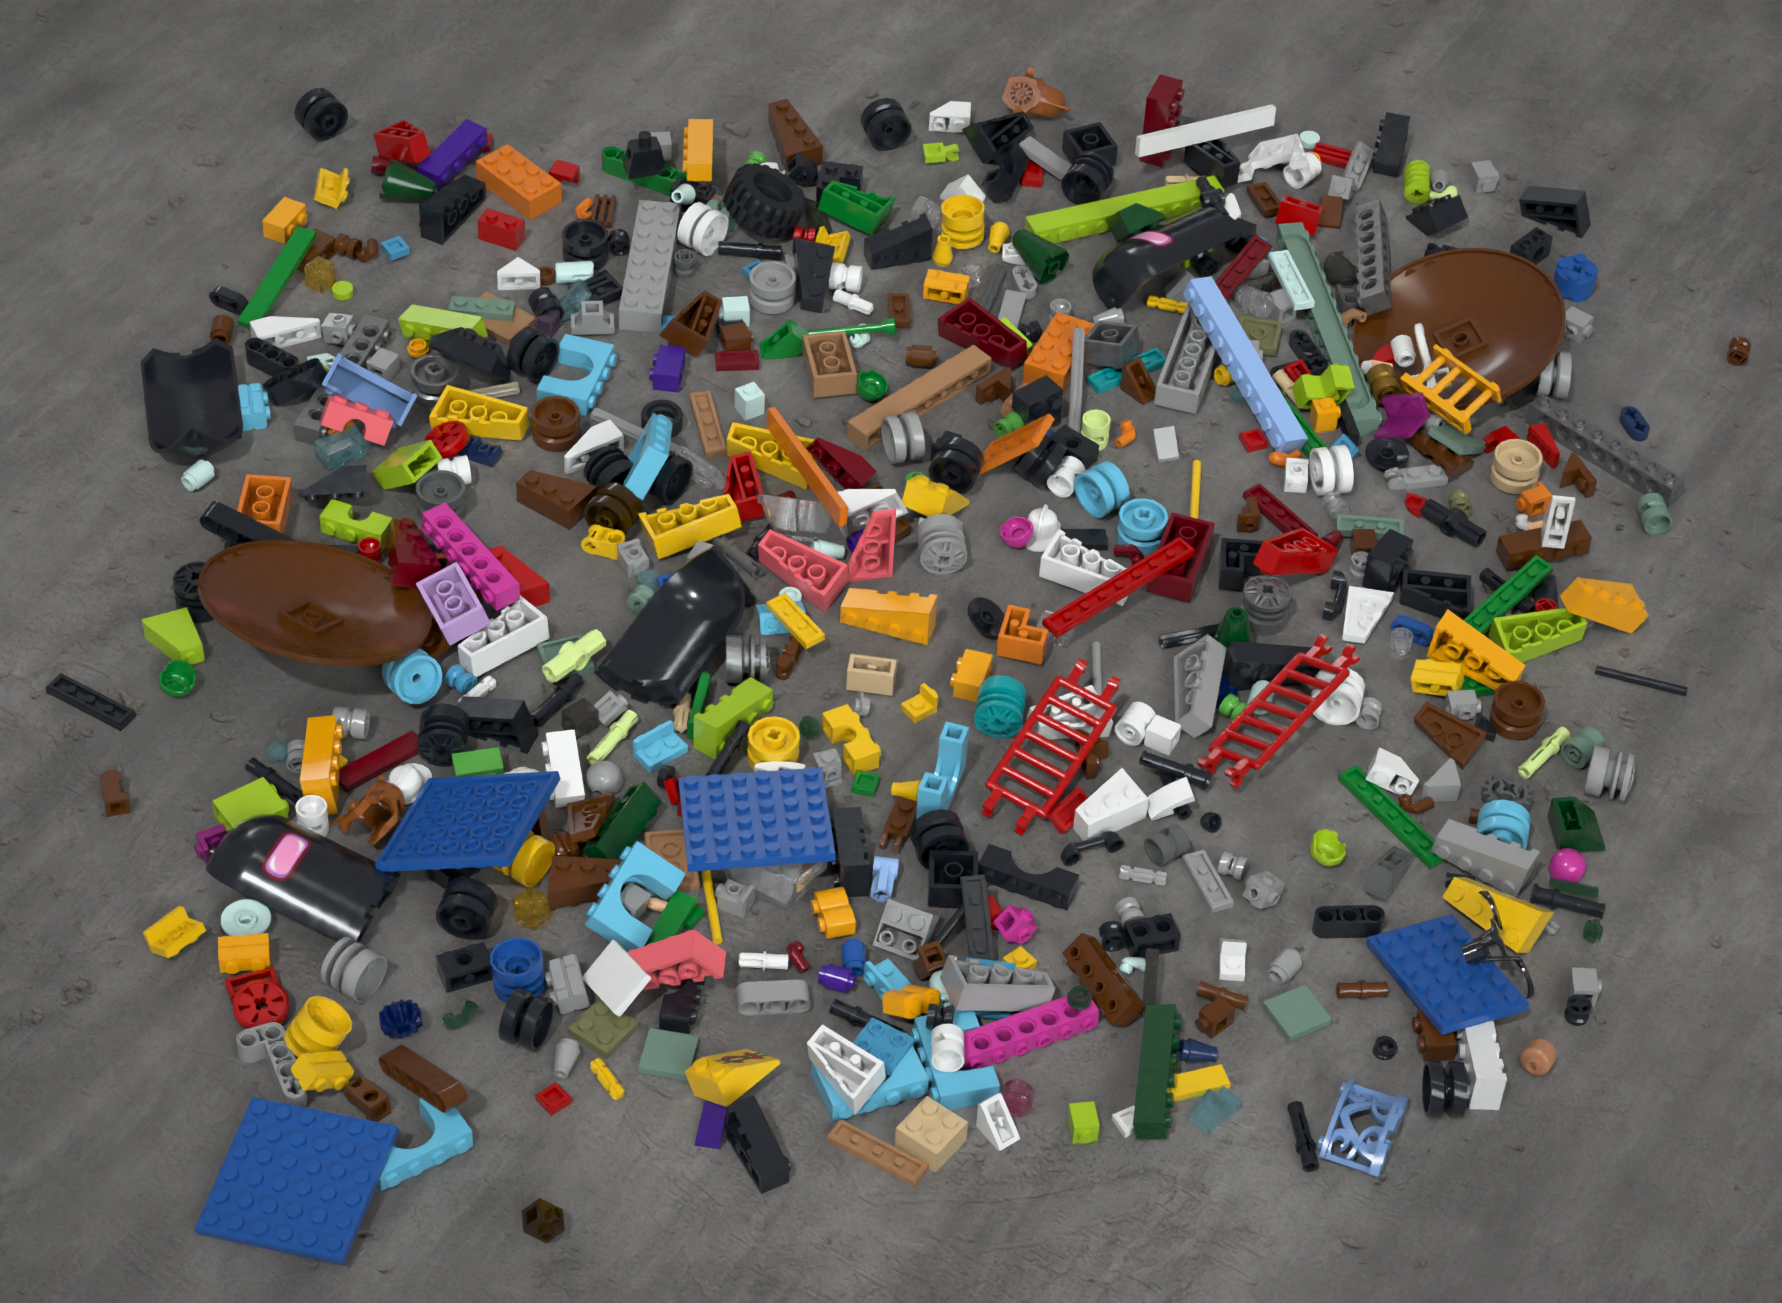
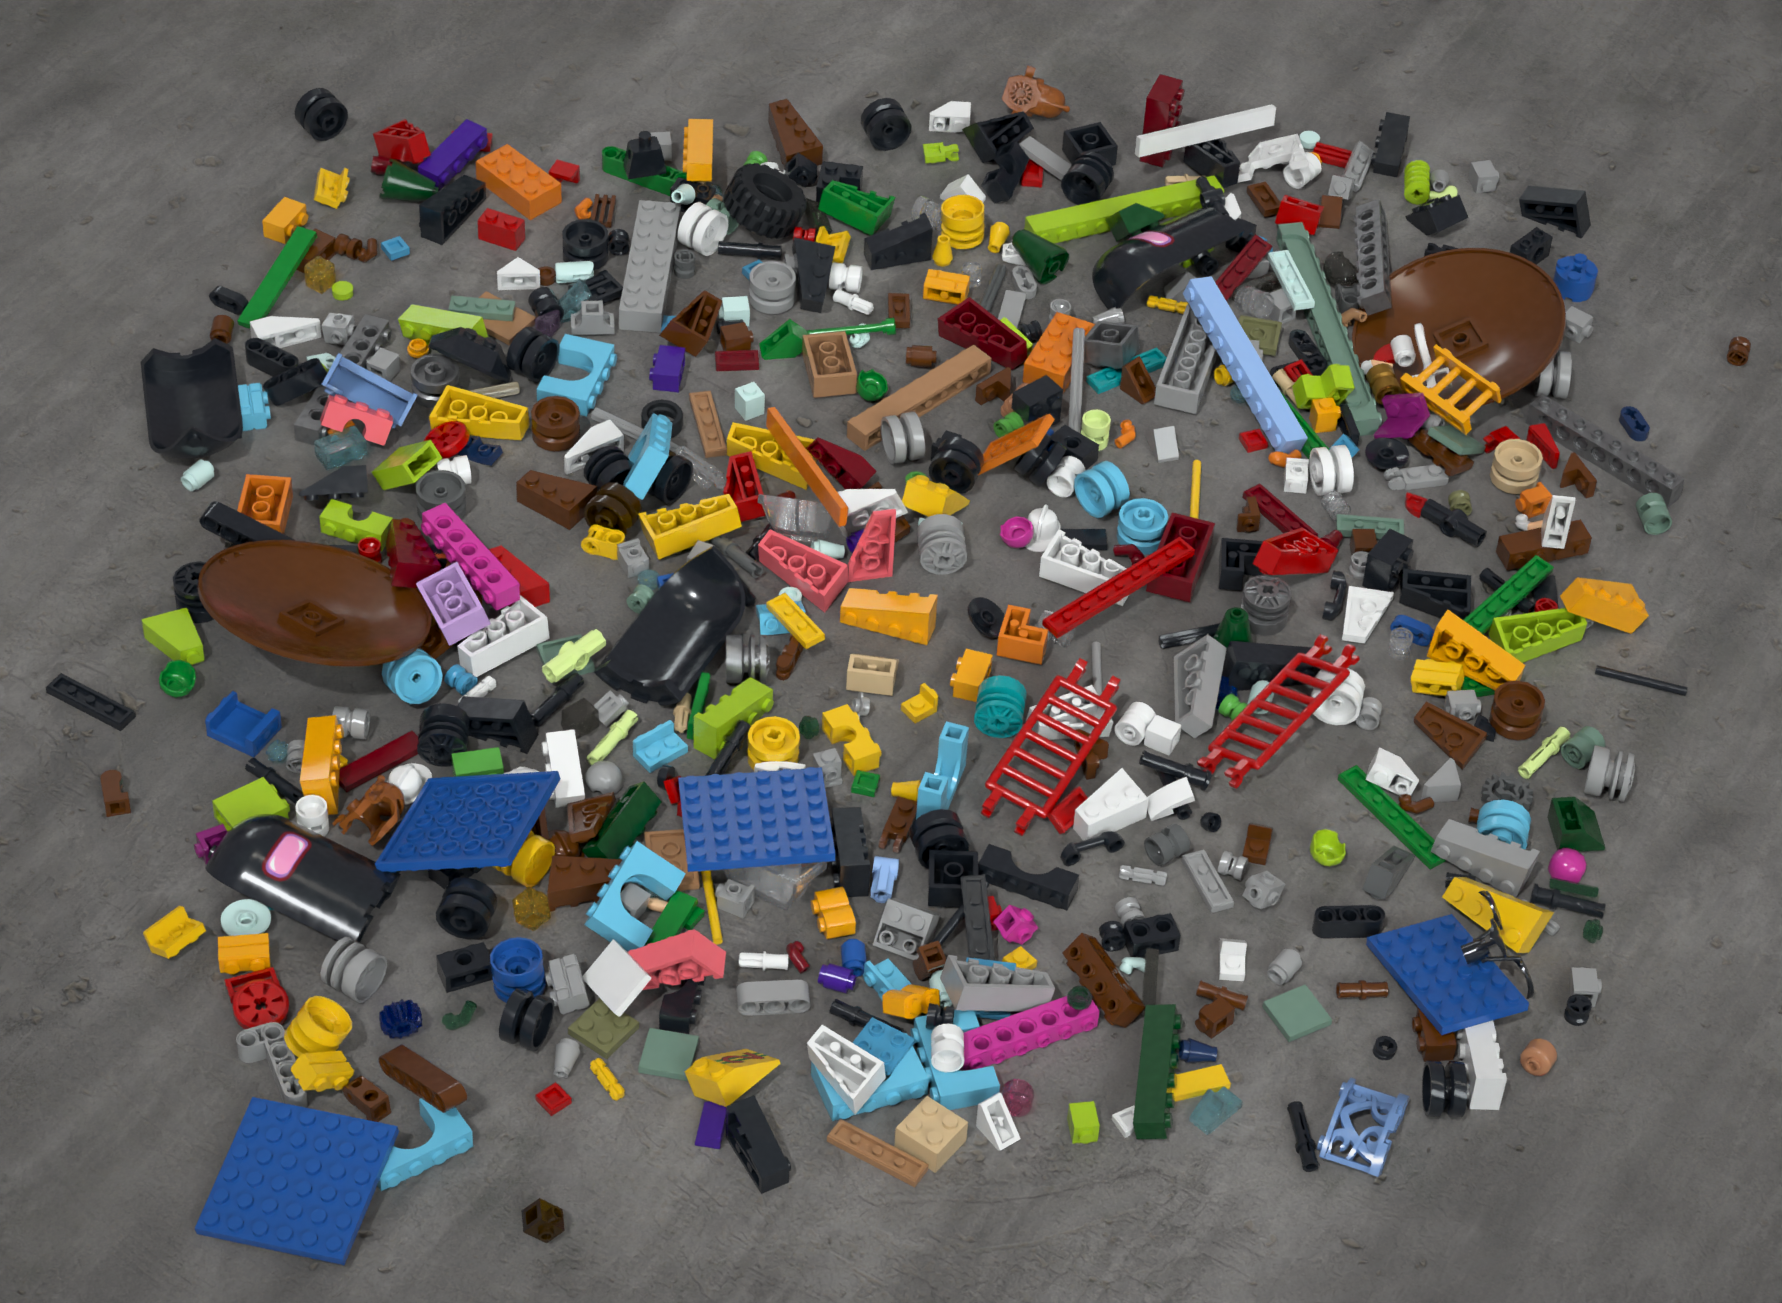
(242, 725): none -> blue panel
(1257, 843): none -> reddish brown slope

